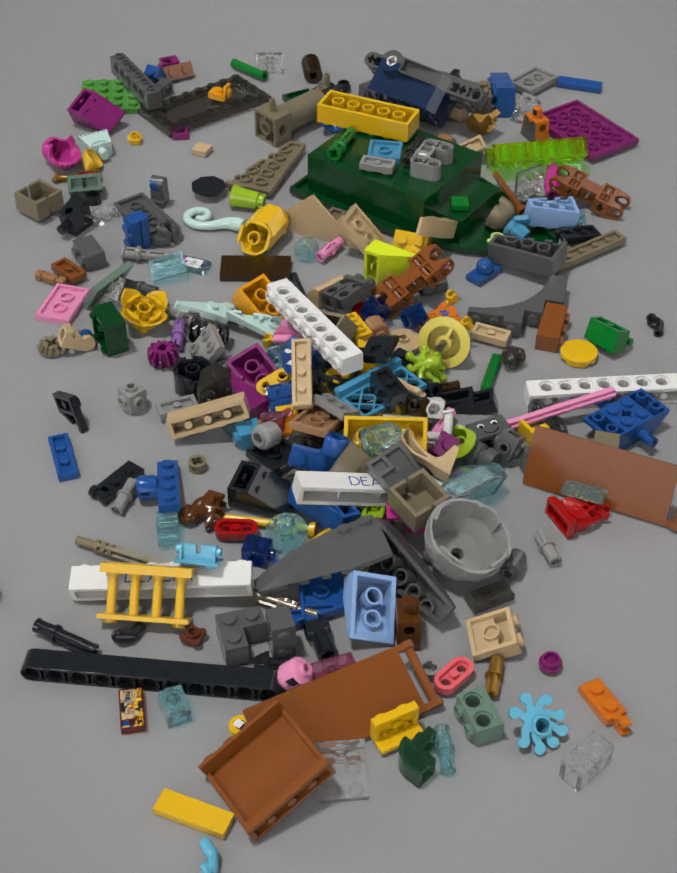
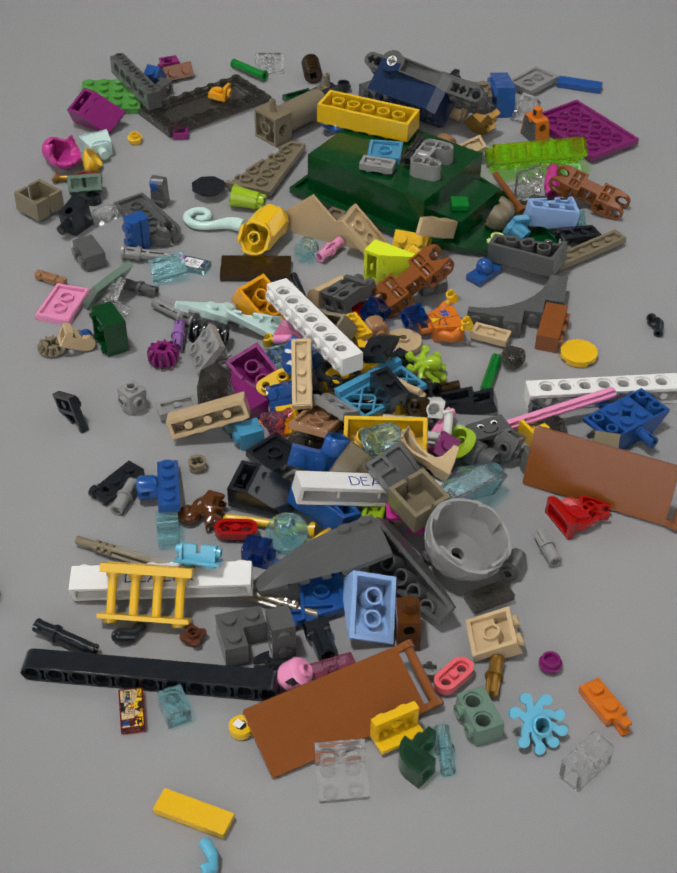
(63, 457): blue tile -> none
(69, 270): dark orange plate -> none
(144, 311): yellow brick -> none
(187, 374): black brick -> none
(201, 149): tan tile -> none
(266, 435): light grey head -> none
(266, 770): dark orange panel -> none
(339, 146): green pin -> none
(447, 337): light yellow piece -> none
(584, 492): clear light blue tile -> none
(607, 335): green brick -> none

